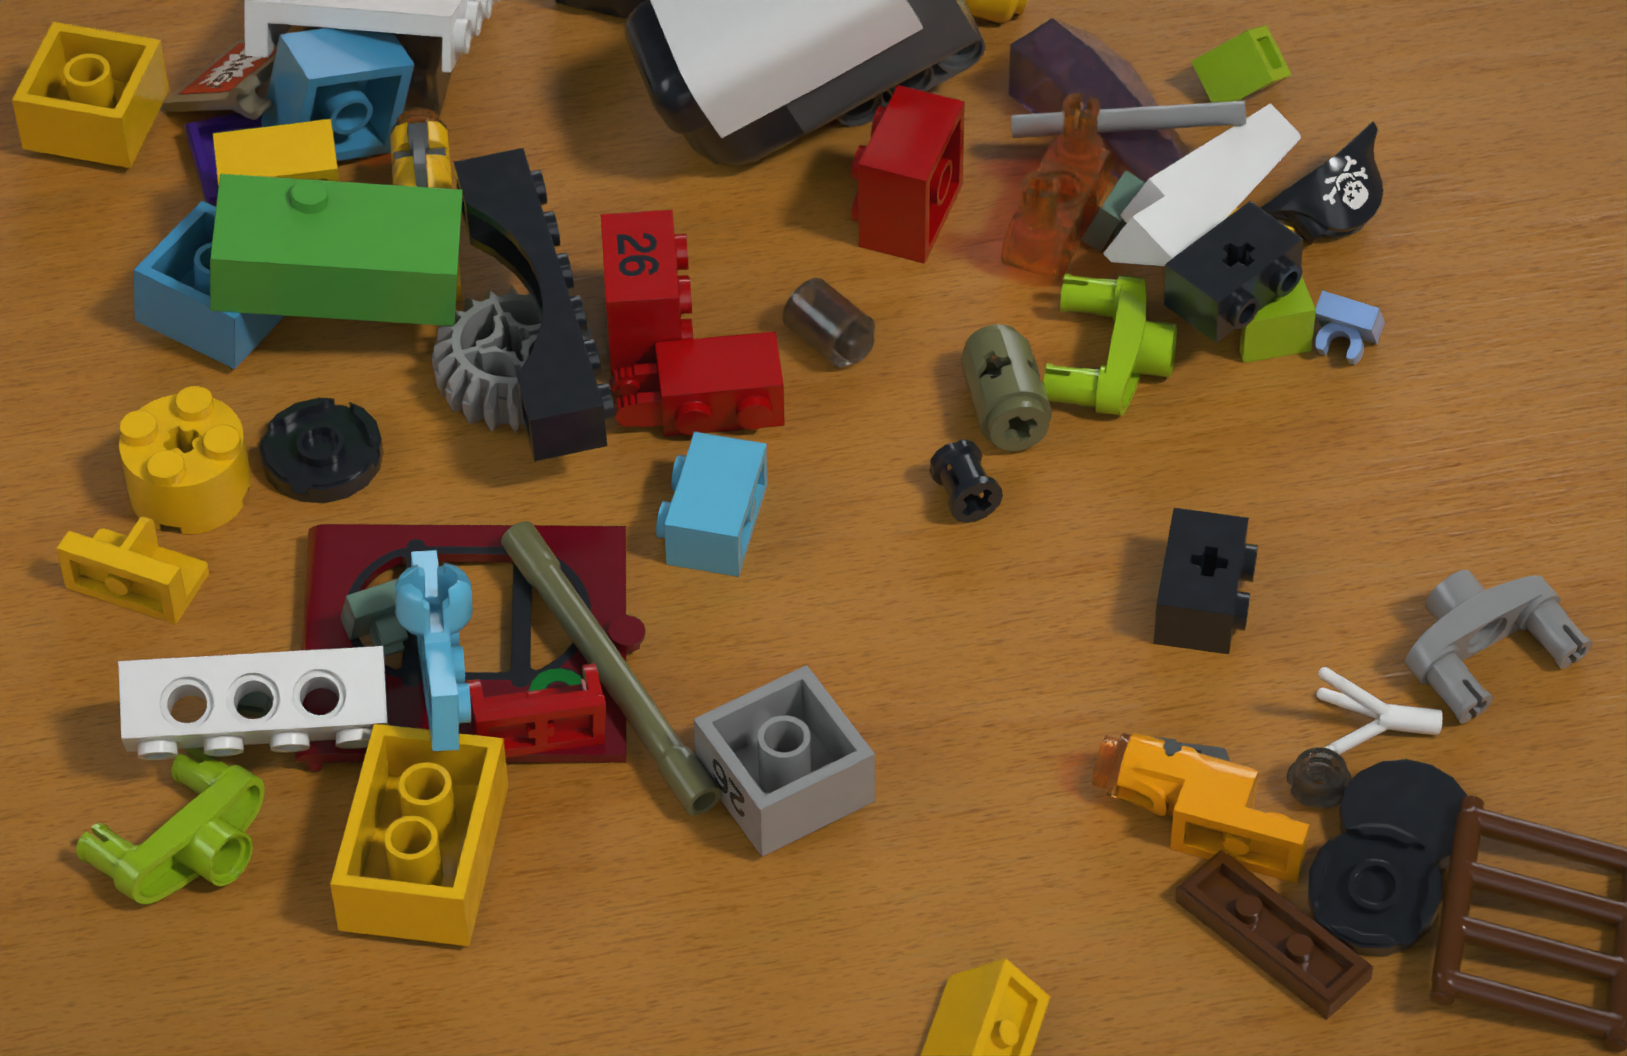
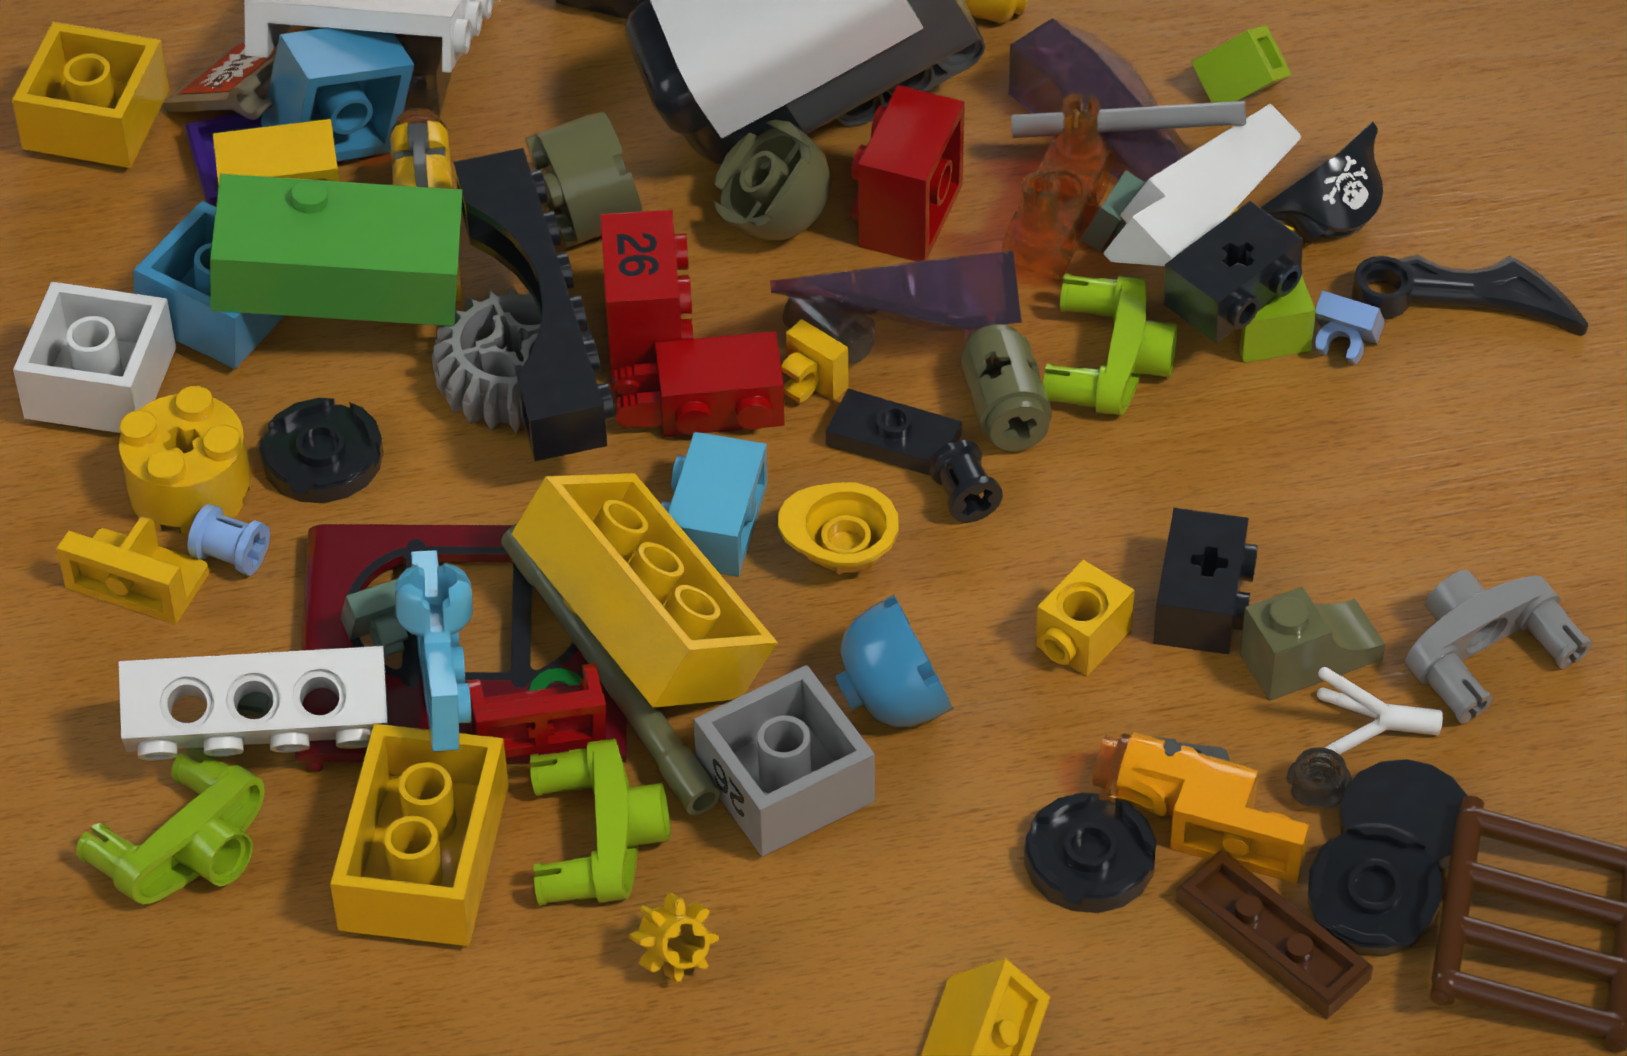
(93, 356): none -> white brick
(228, 539): none -> light blue bush
(583, 175): none -> olive brick
(623, 821): none -> lime connector
(643, 589): none -> yellow brick
(665, 923): none -> yellow gear
(773, 183): none -> olive cylinder
(814, 363): none -> yellow tile
(839, 525): none -> yellow piece
(890, 431): none -> black plate
(890, 669): none -> dark azure cylinder
(929, 293): none -> clear purple wedge
(1084, 618): none -> yellow brick
(1090, 853): none -> black tile
(1293, 638): none -> olive arch
(1500, 287): none -> black piece

